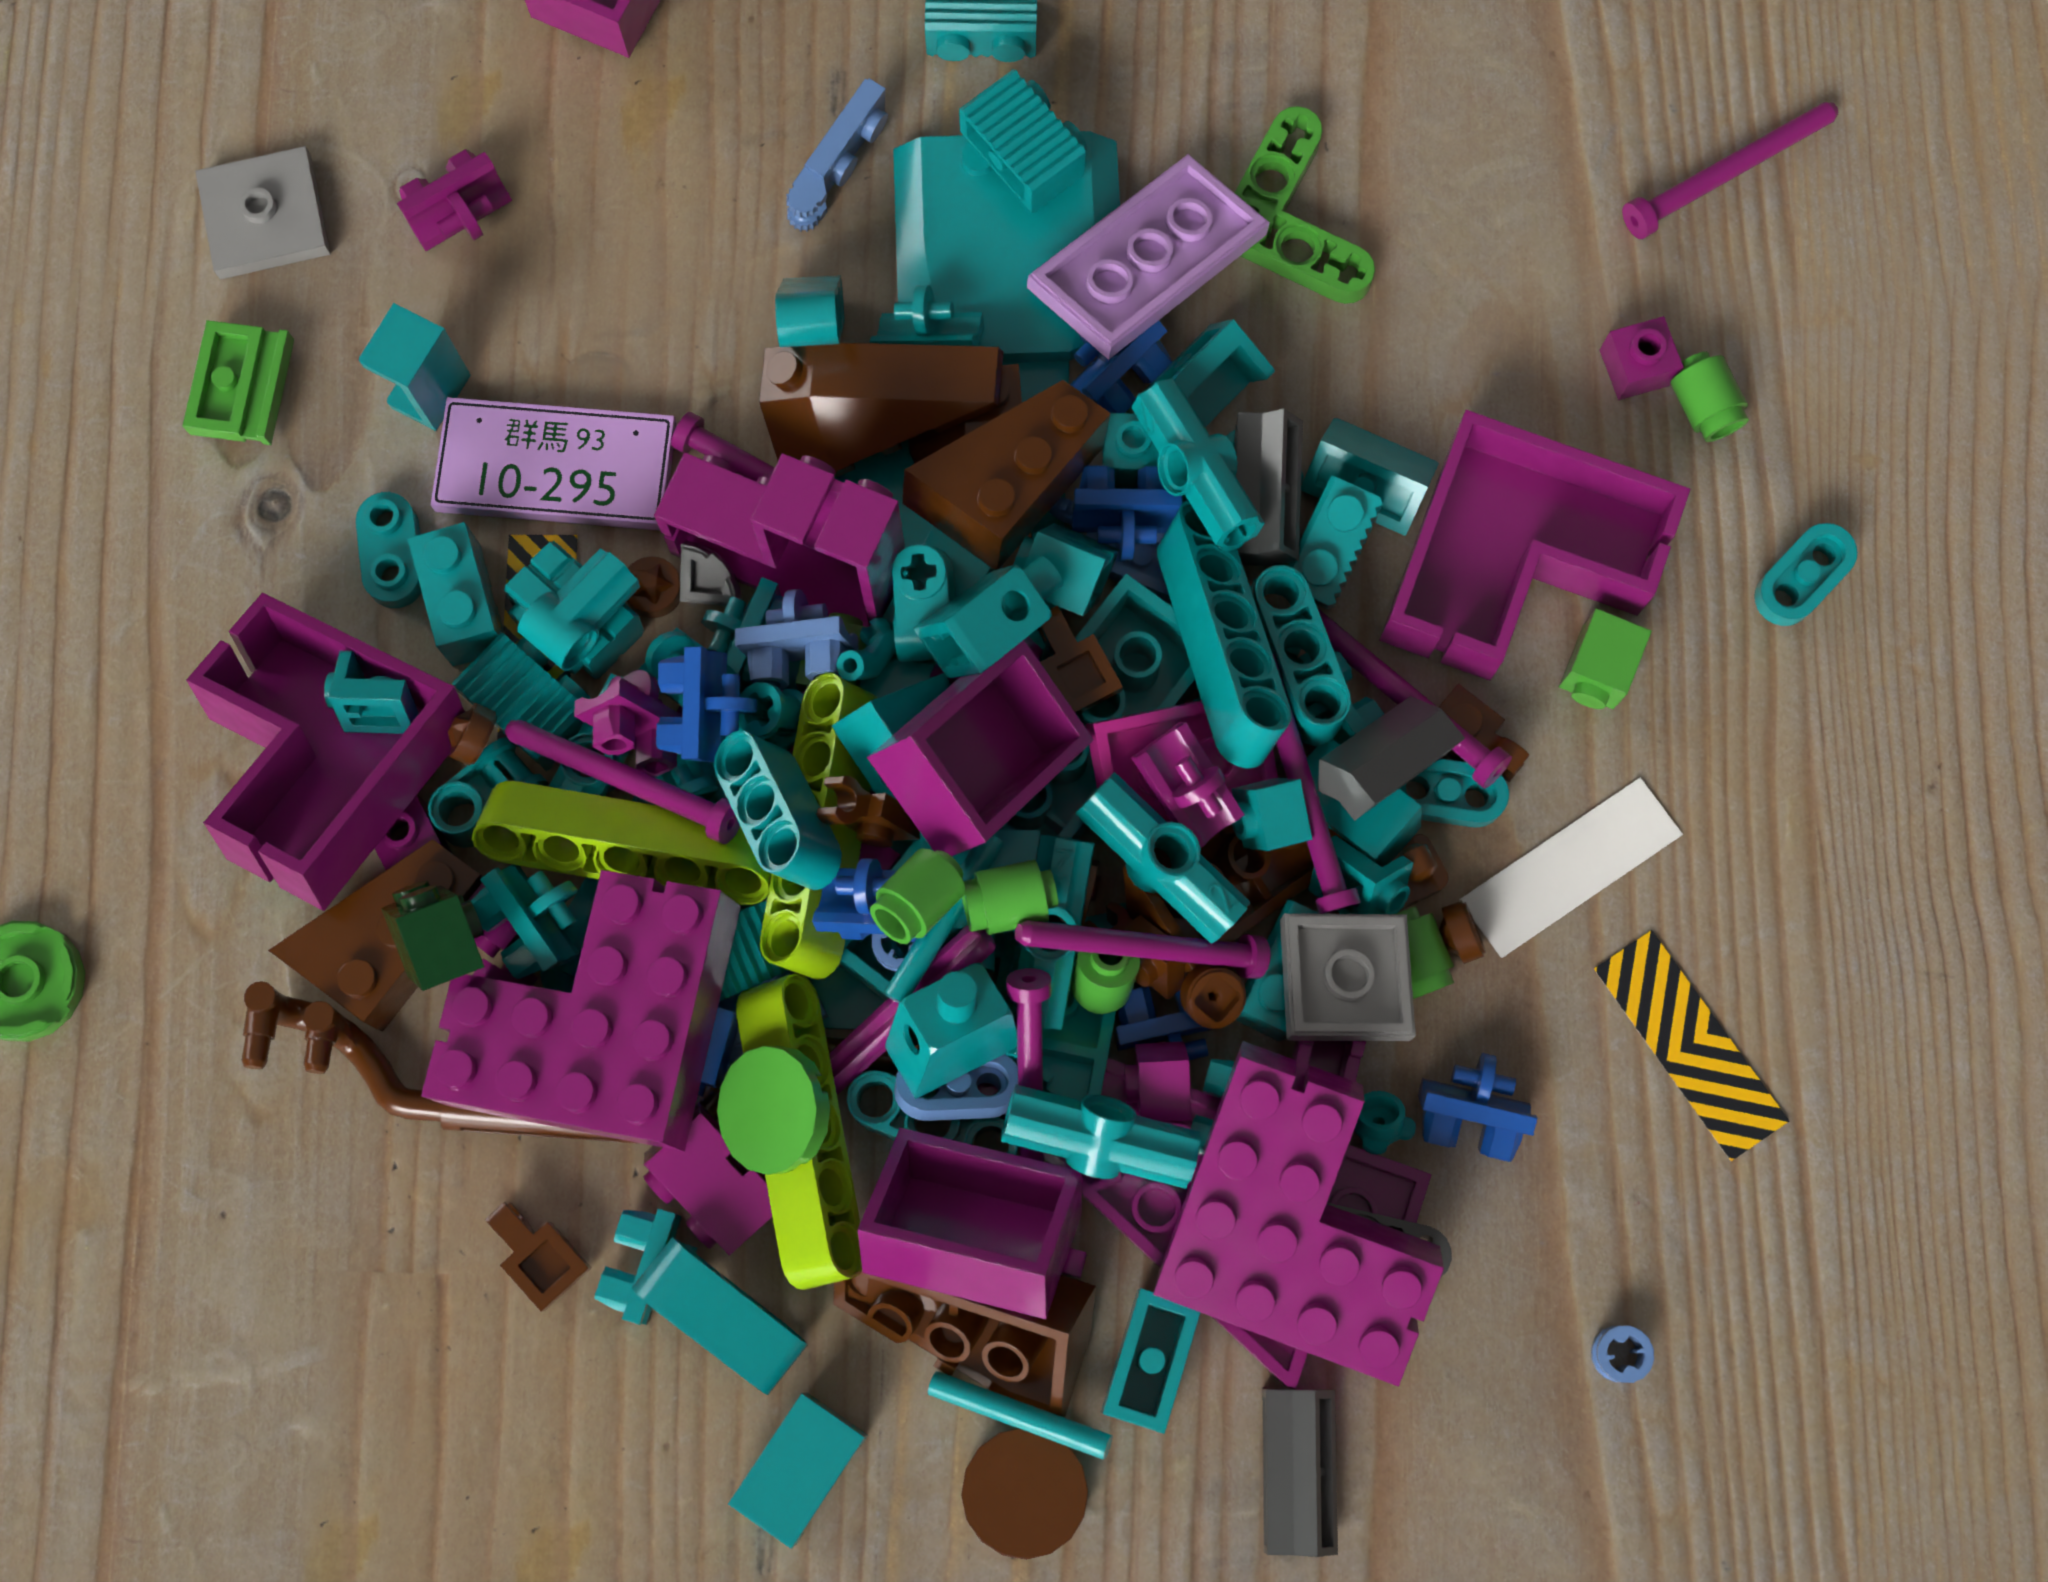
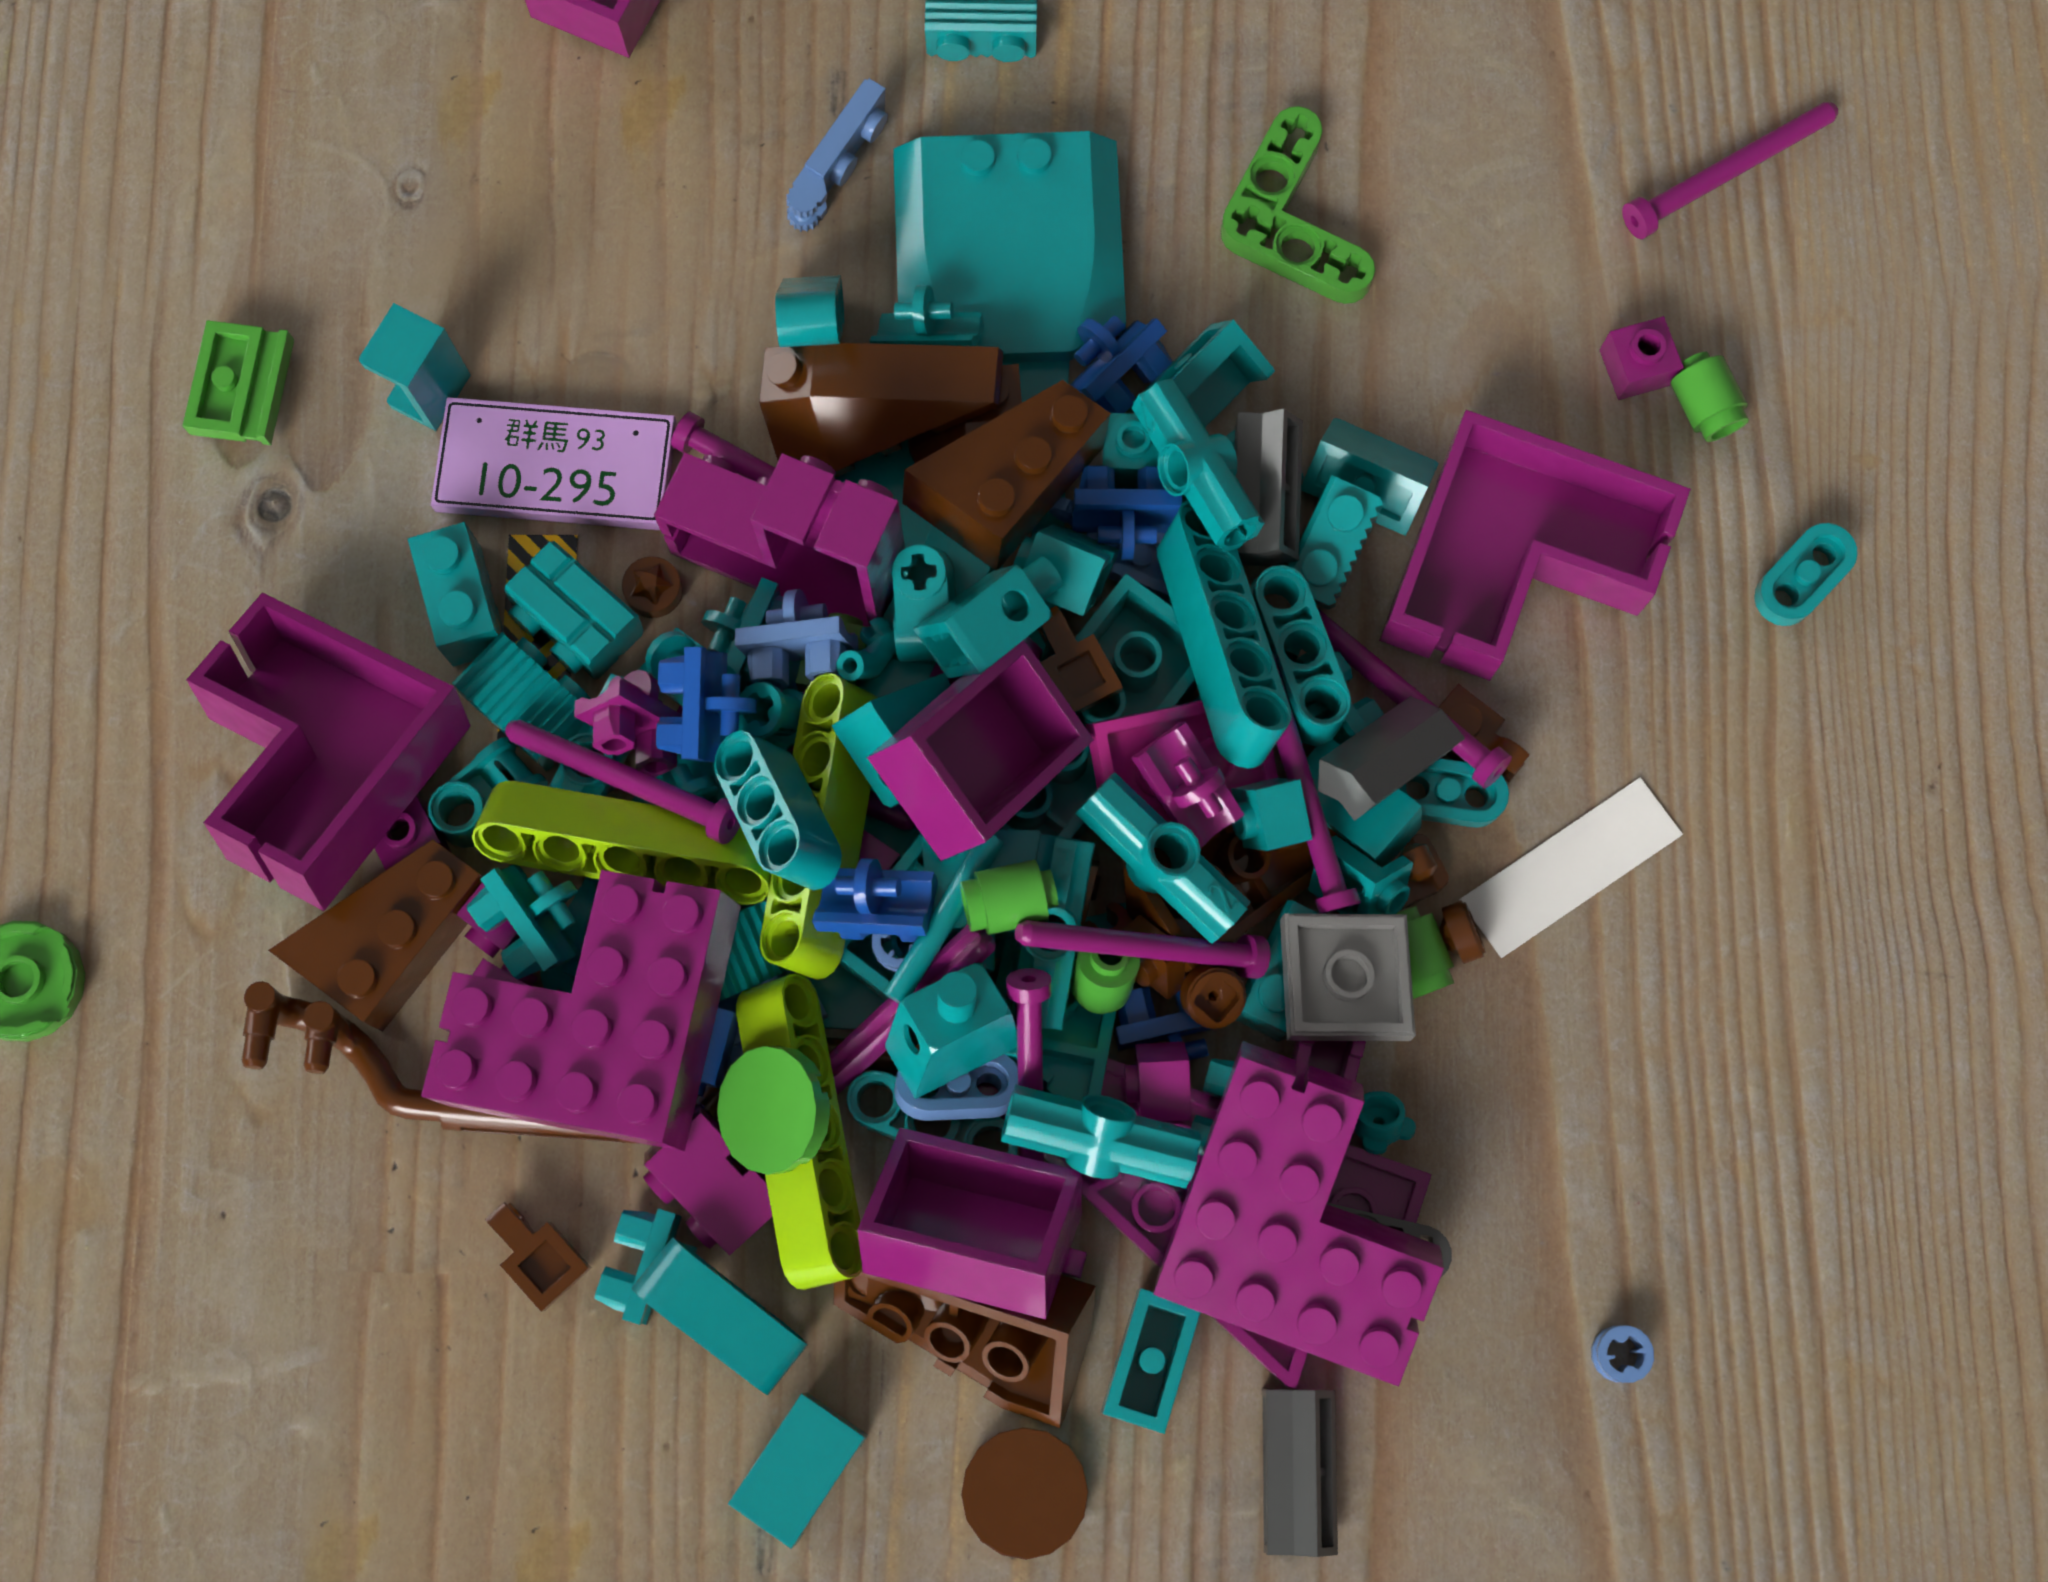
(262, 212): light grey plate -> none
(368, 704): teal bracket -> none
(388, 547): teal plate -> none
(434, 933): dark green brick -> none
(454, 200): magenta hips -> none
(470, 733): reddish brown tile -> none
(569, 622): teal piece -> none
(706, 576): dark grey tile -> none
(874, 817): reddish brown plate -> none
(918, 895): bright green brick -> none
(1020, 1415): teal bar -> none
(1024, 139): teal brick -> none
(1147, 256): lavender tile -> none
(1502, 1118): blue hips -> none
(1604, 660): bright green brick -> none
(1691, 1045): sticker -> none

